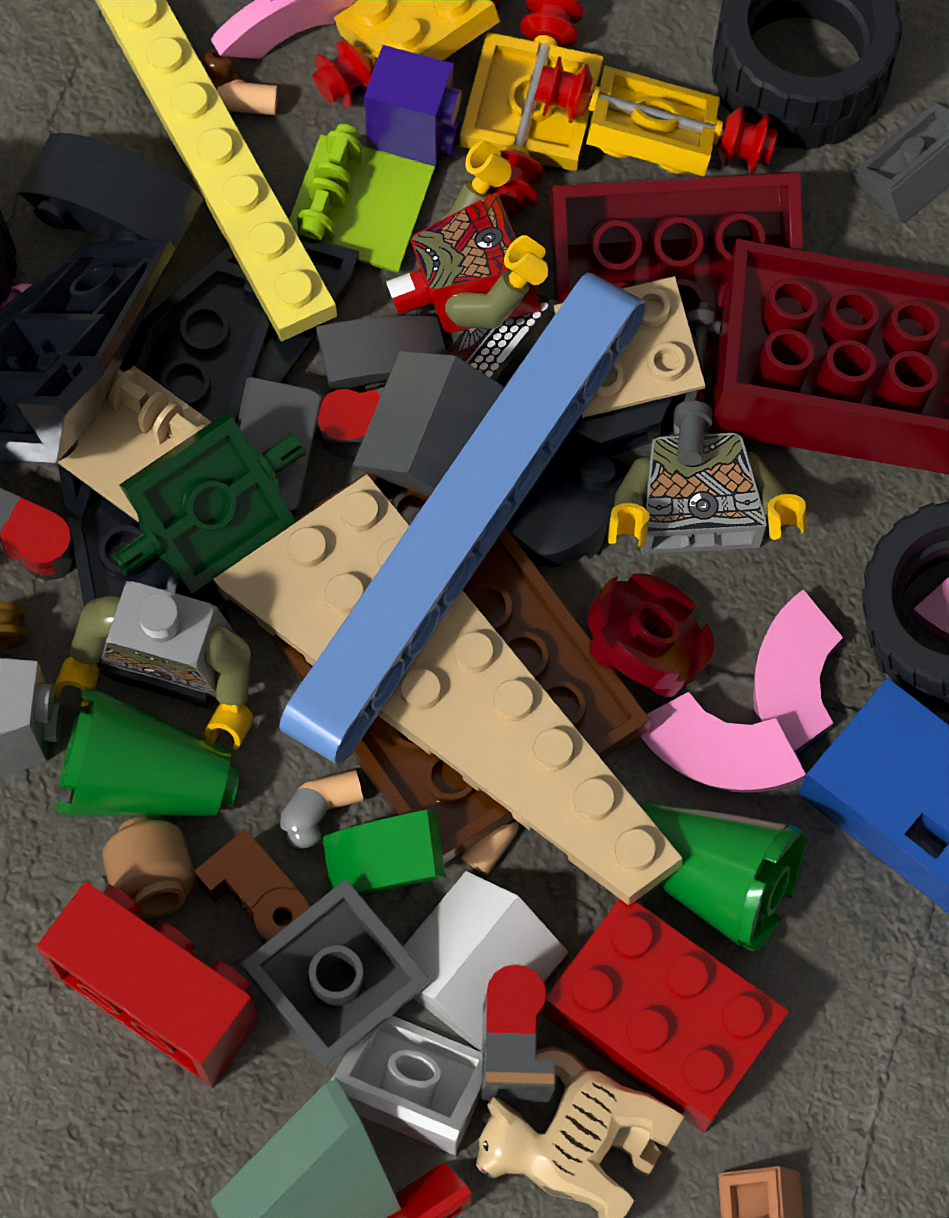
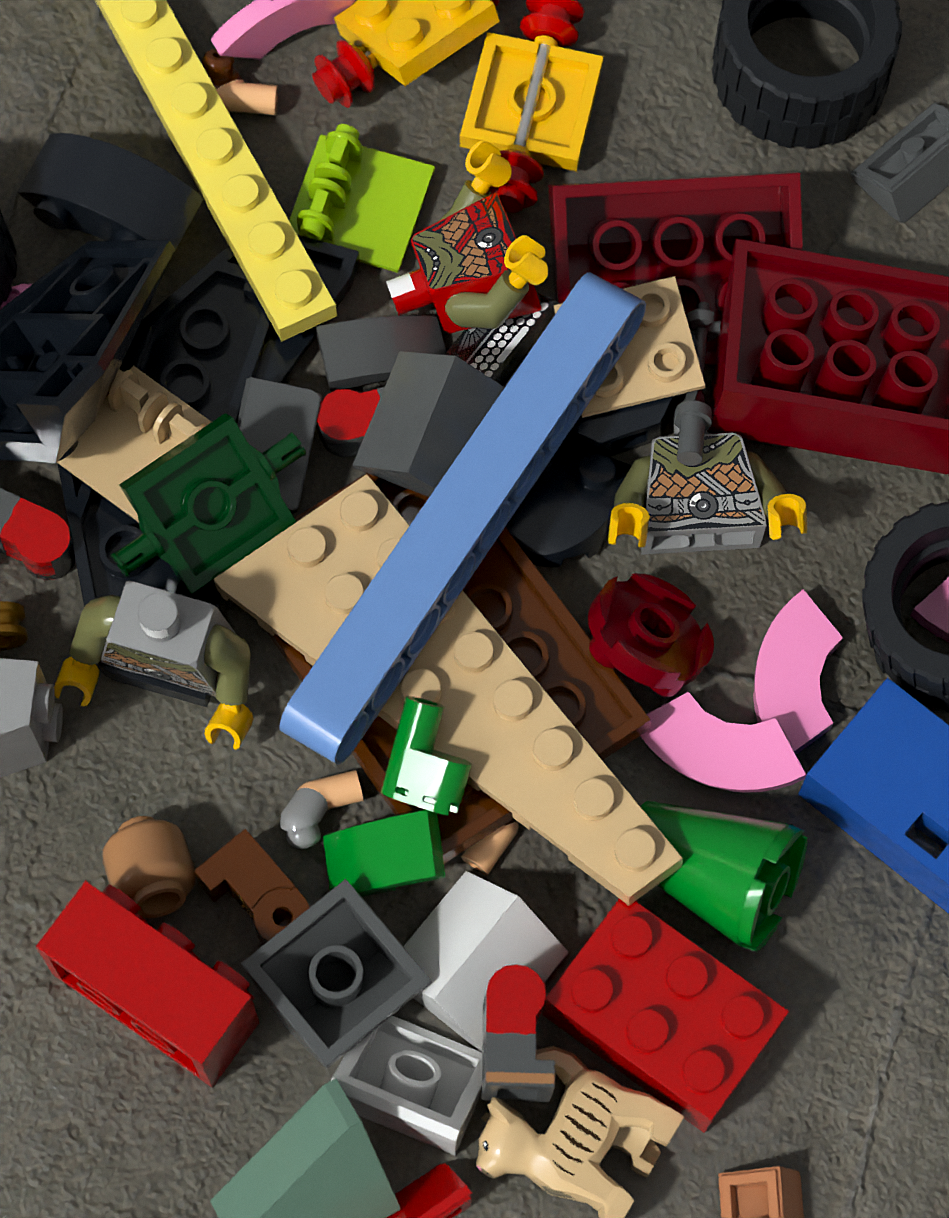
(140, 765): green cone -> none
(412, 107): dark purple brick -> none
(419, 772): none -> green piece
(654, 119): yellow plate -> none

